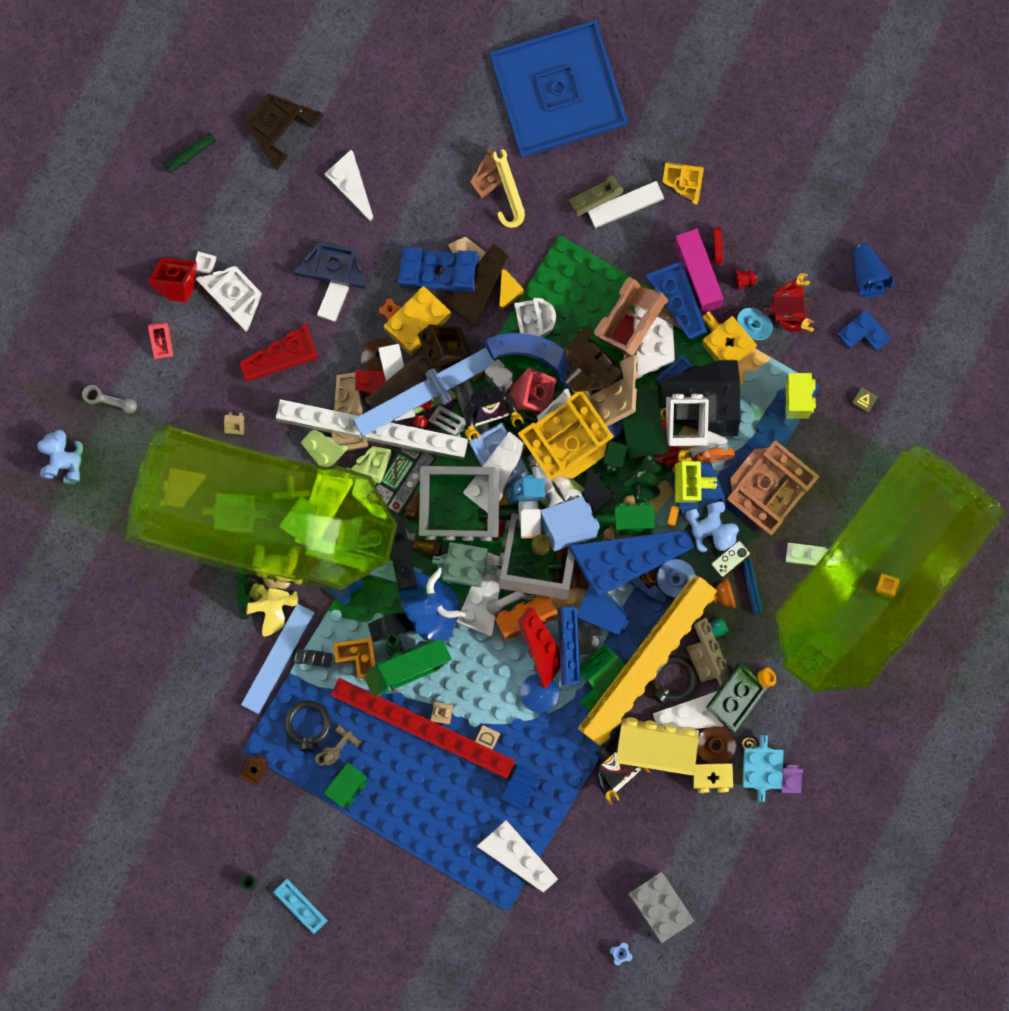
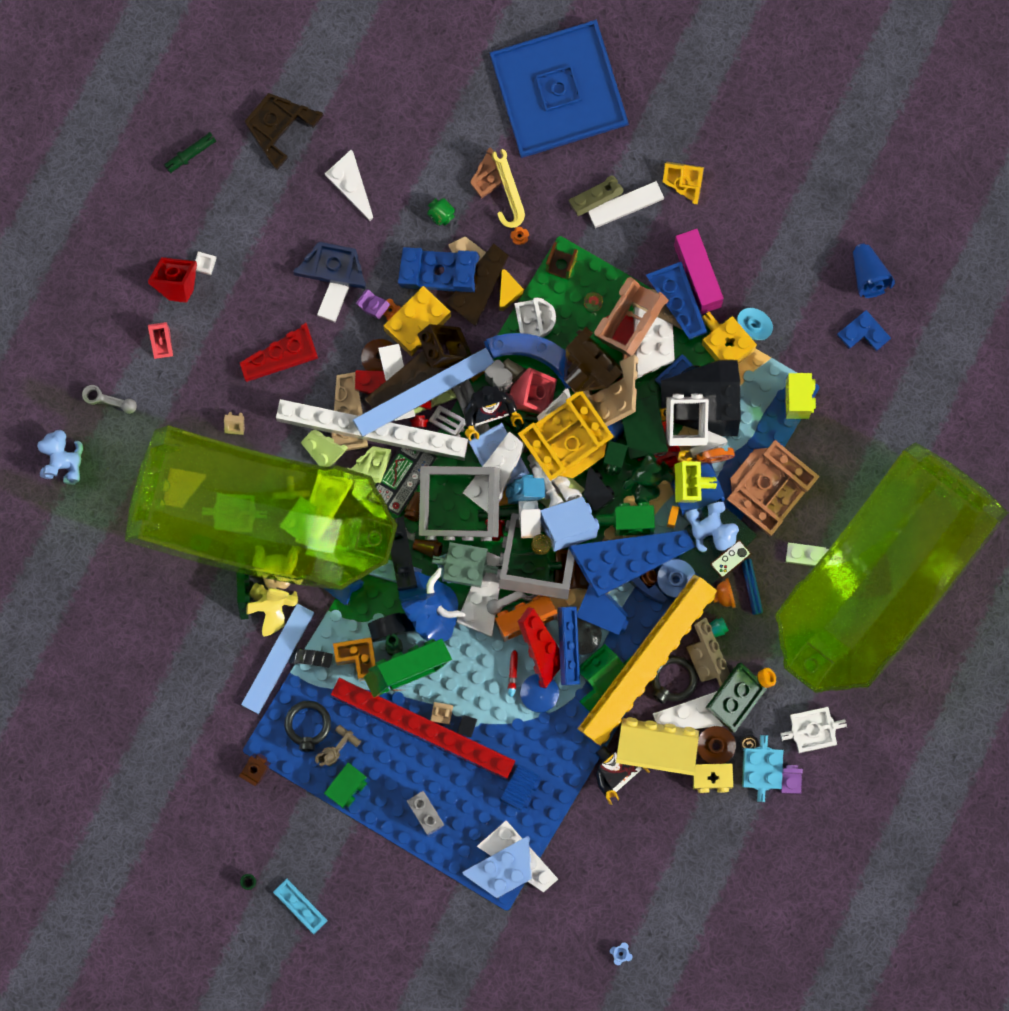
(233, 293): white wing -> none
(372, 304): none -> medium lavender bracket
(425, 813): none -> light grey hinge
(438, 386): sand blue axle -> none
(441, 211): none -> green head
(467, 726): none -> black slope
(487, 737): tan tile -> none
(504, 869): none -> light blue wing
(513, 673): none -> red piece
(516, 369): none -> dark tan cone
(519, 240): none -> orange plate
(556, 255): none -> reddish brown piece
(593, 302): none -> clear yellow tile
(661, 907): light grey brick -> none
(717, 243): red tile -> none
(745, 278): red brick -> none
(789, 306): torso -> none
(813, 730): none -> white plate
(864, 400): olive tile -> none
(887, 585): light orange tile -> none

